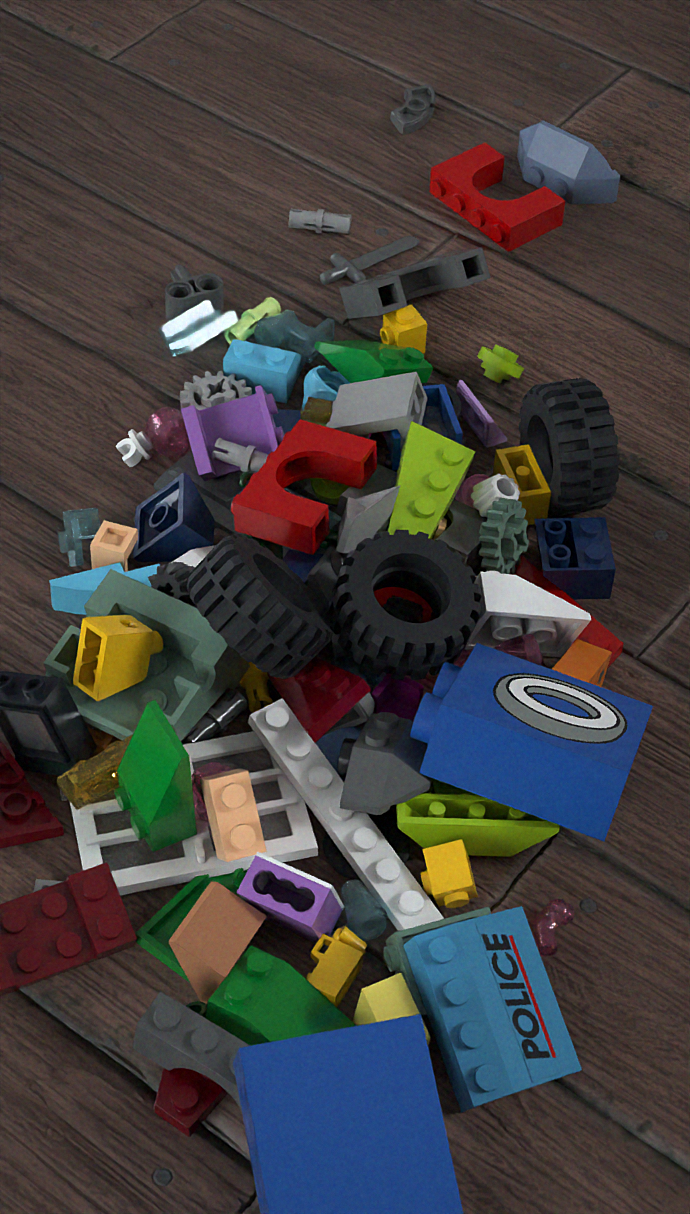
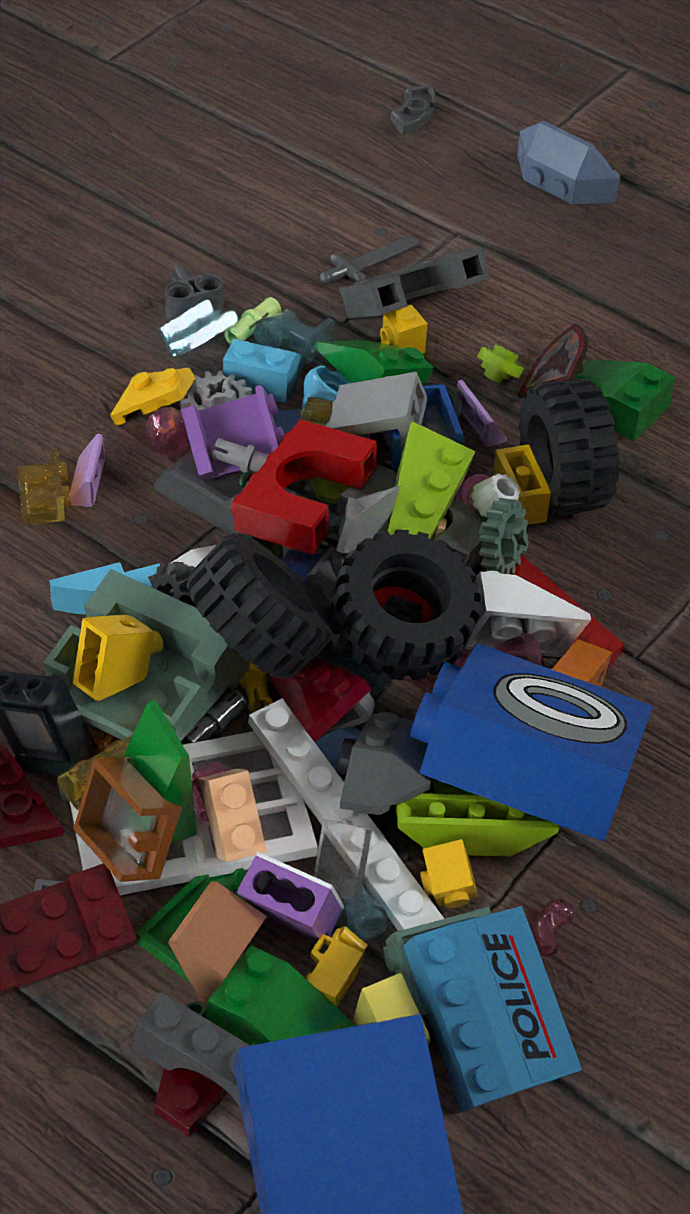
(42, 491): none -> clear yellow bracket
(77, 526): clear light blue bracket -> none
(88, 473): none -> lavender slope
(112, 545): light nougat panel -> none
(125, 820): none -> dark orange window
(135, 447): white plate -> none
(152, 391): none -> yellow wing
(172, 522): dark blue slope -> none
(320, 221): light grey pin -> none
(343, 857): none -> clear piece
(398, 697): magenta panel -> none
(504, 221): red arch -> none
(559, 360): none -> shield
(576, 555): dark blue slope -> none
(633, 390): none -> green slope

